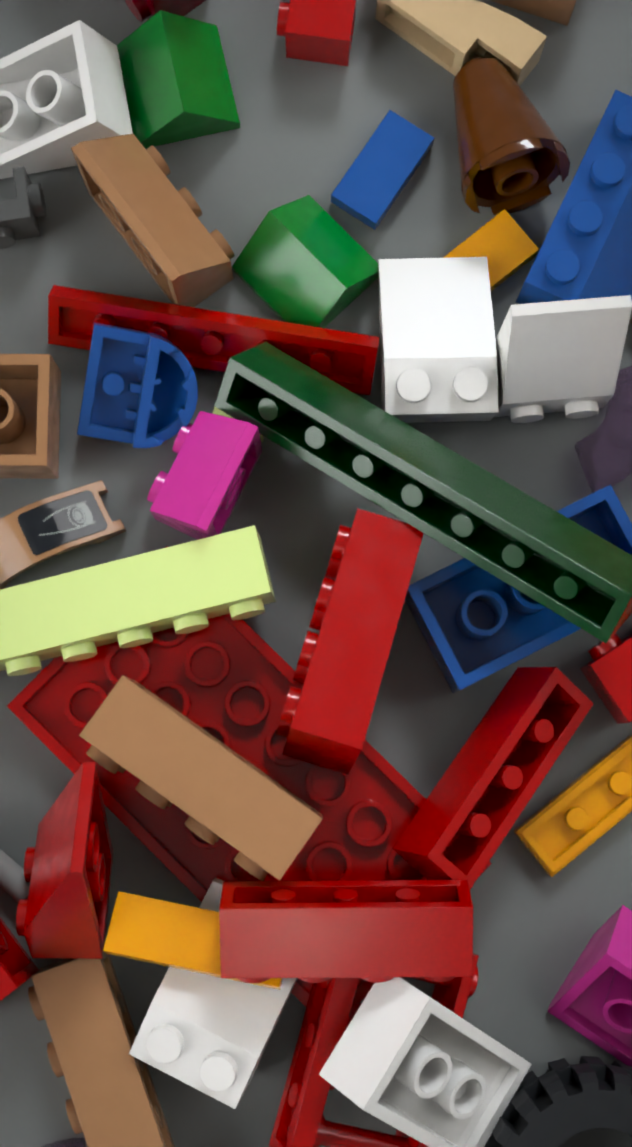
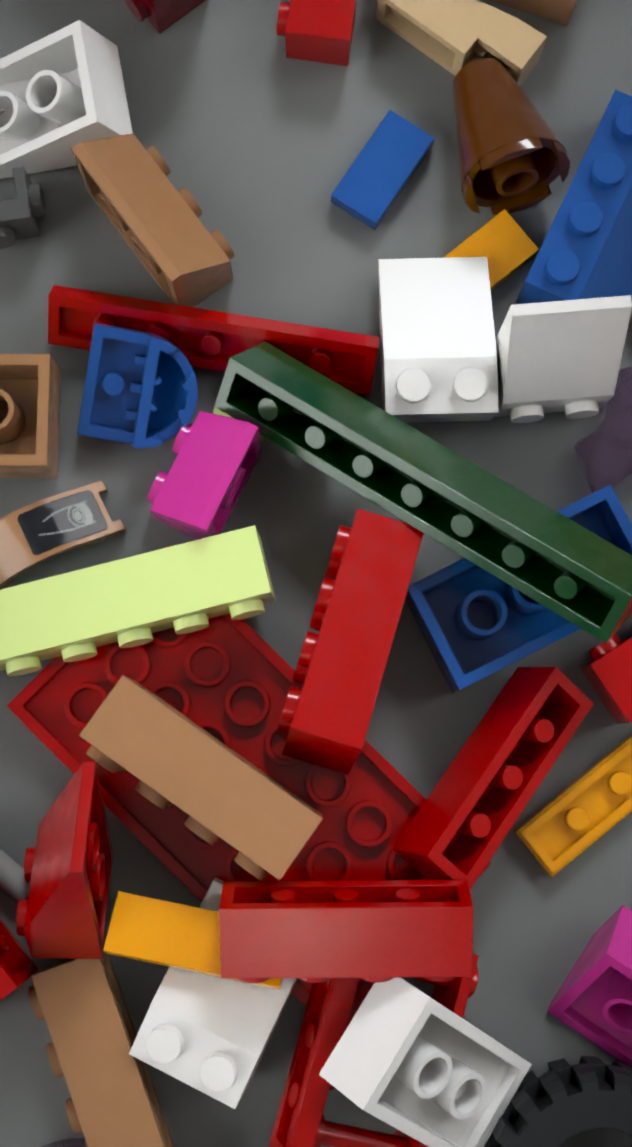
(176, 80): green slope -> none
(305, 264): green slope -> none

